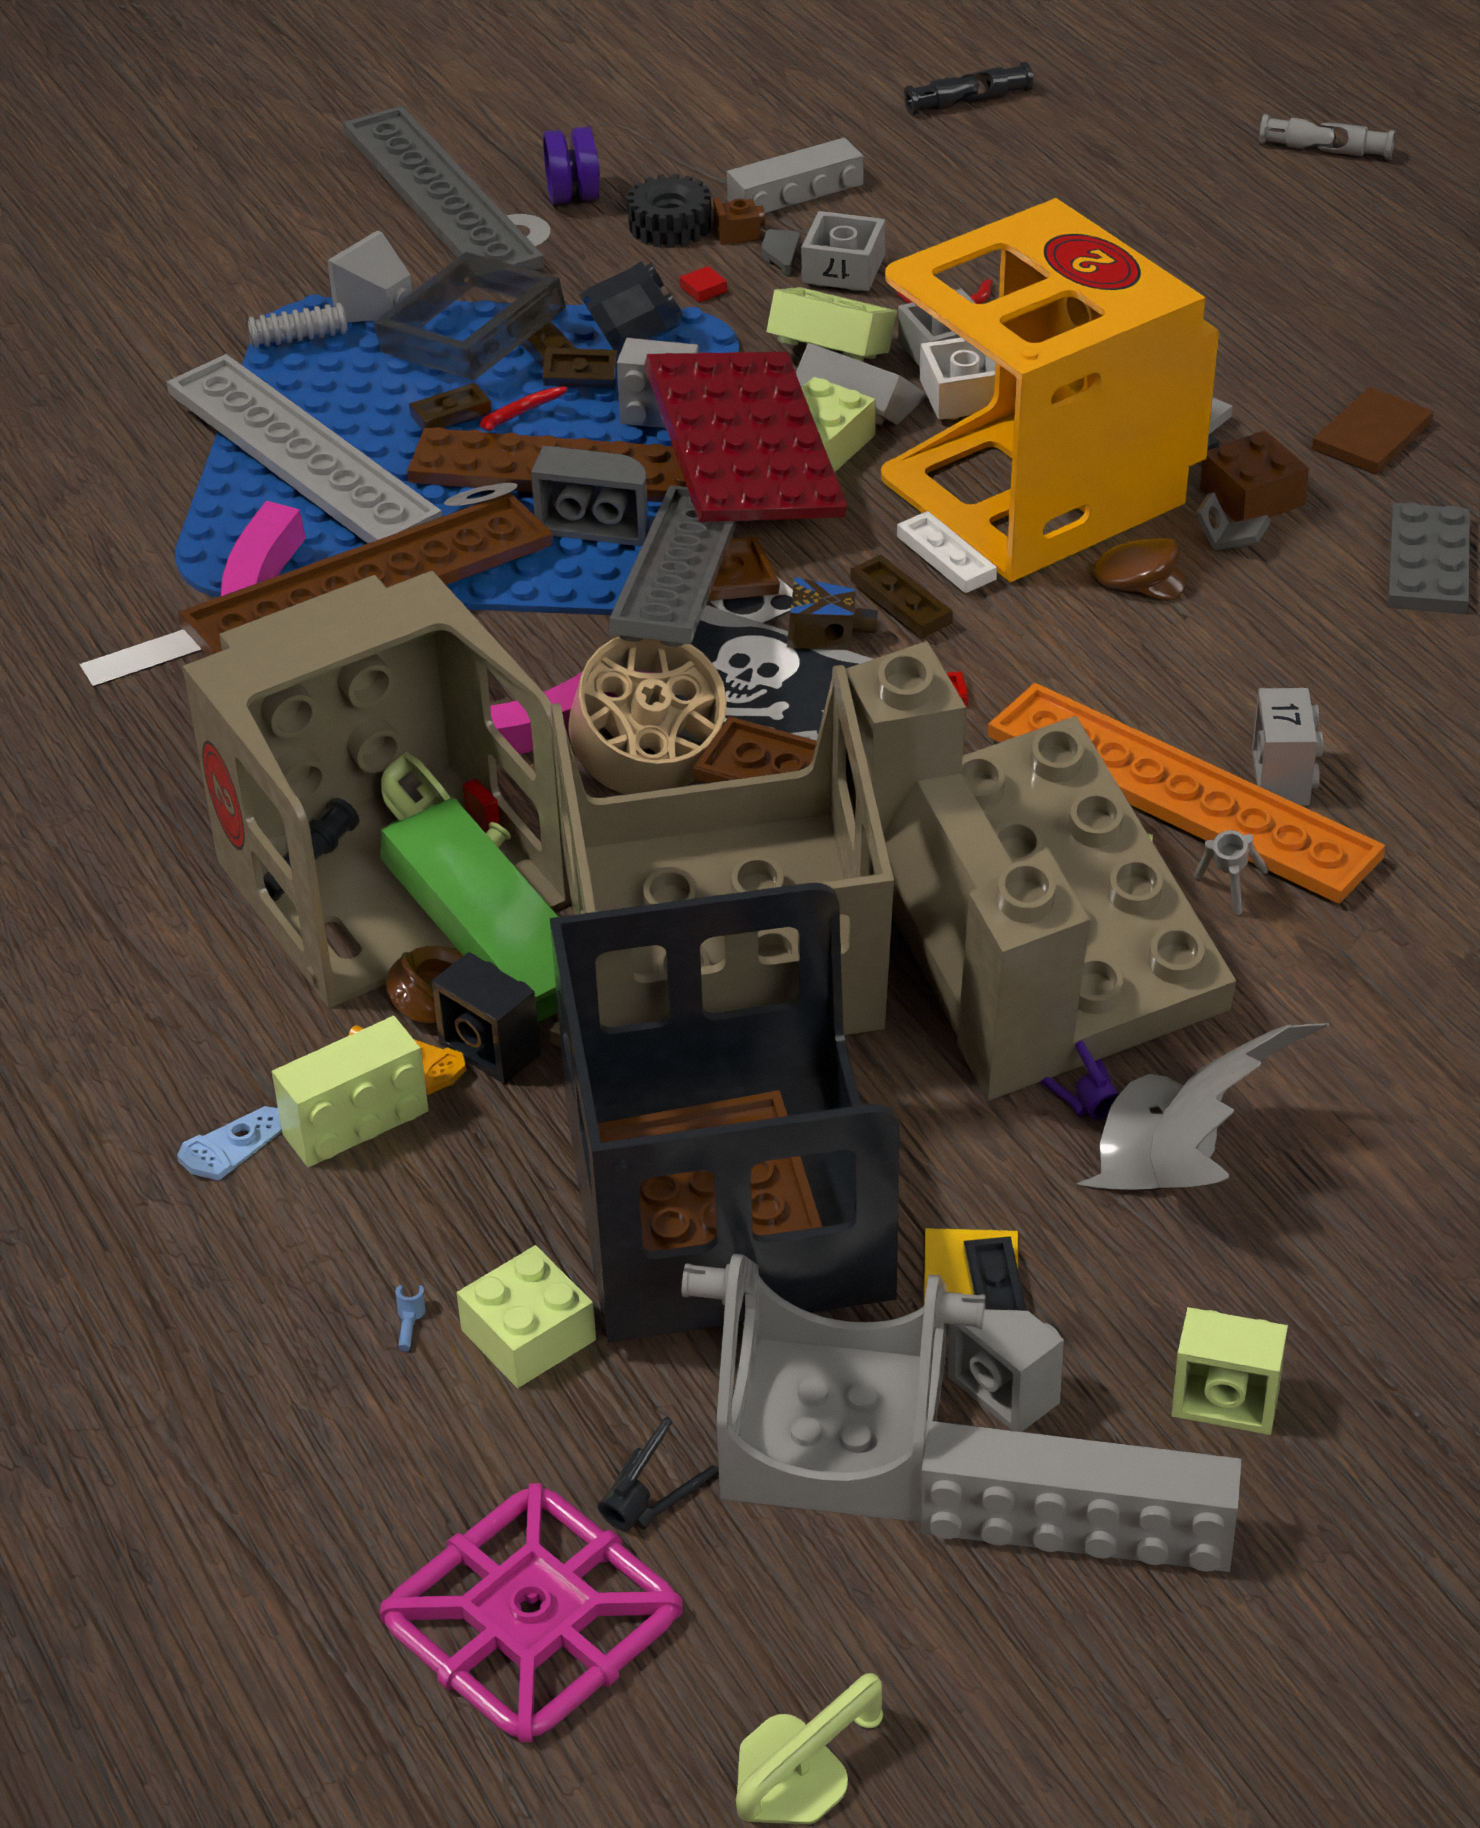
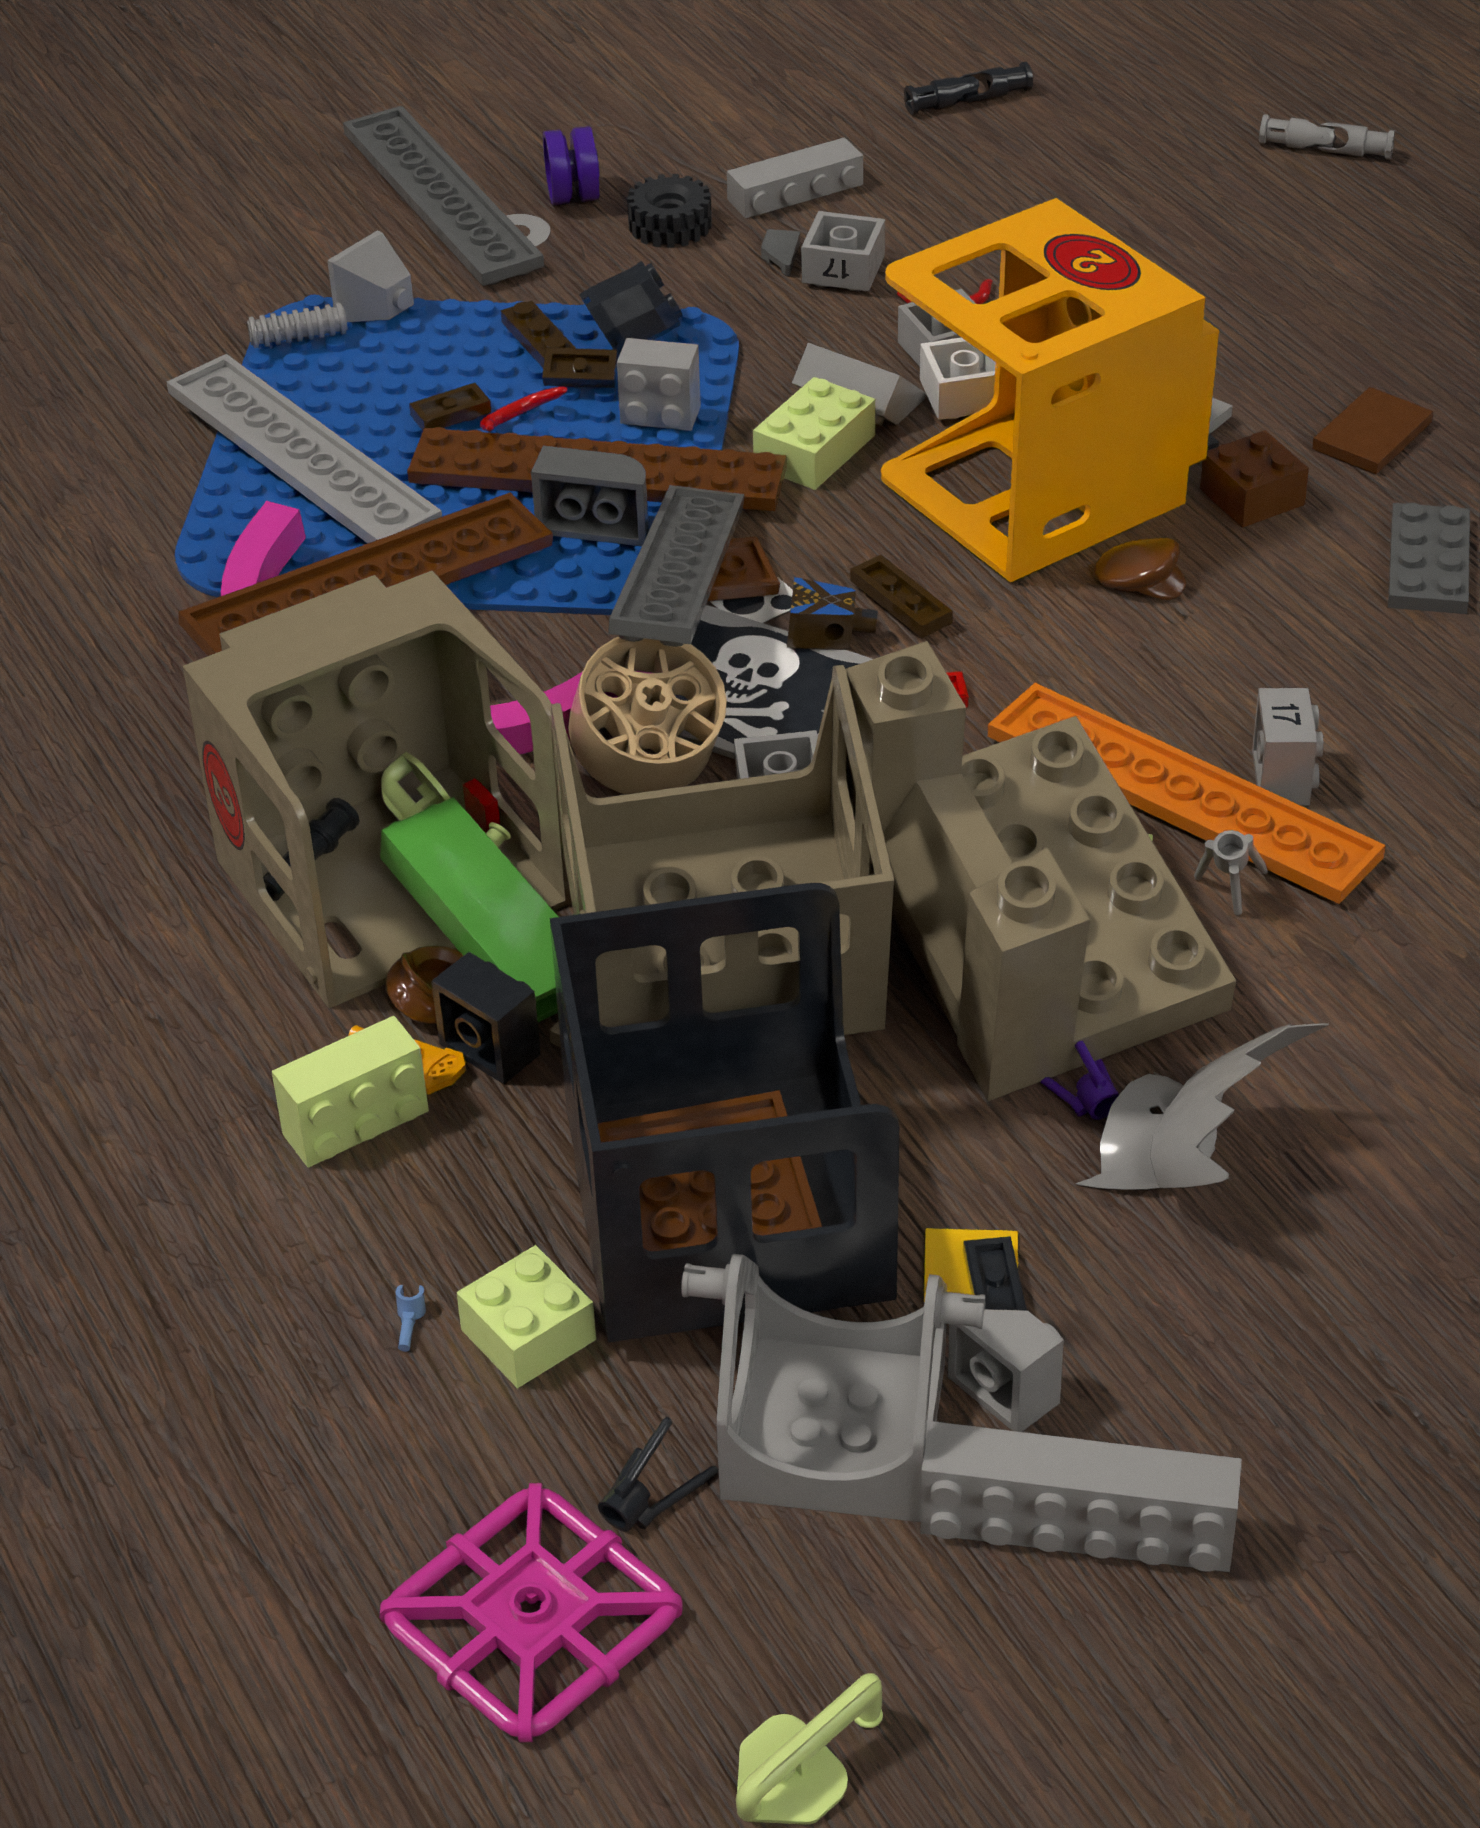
(139, 657): white sticker -> none
(222, 1151): light blue piece -> none
(500, 489): light grey piece -> none
(537, 303): clear smoke window -> none
(703, 284): red tile -> none
(737, 220): reddish brown brick -> none
(744, 436): dark red plate -> none
(752, 750): reddish brown tile -> none
(831, 322): yellowish green brick -> none
(946, 552): white plate -> none
(1226, 534): dark grey bracket -> none
(1229, 1370): yellowish green brick -> none

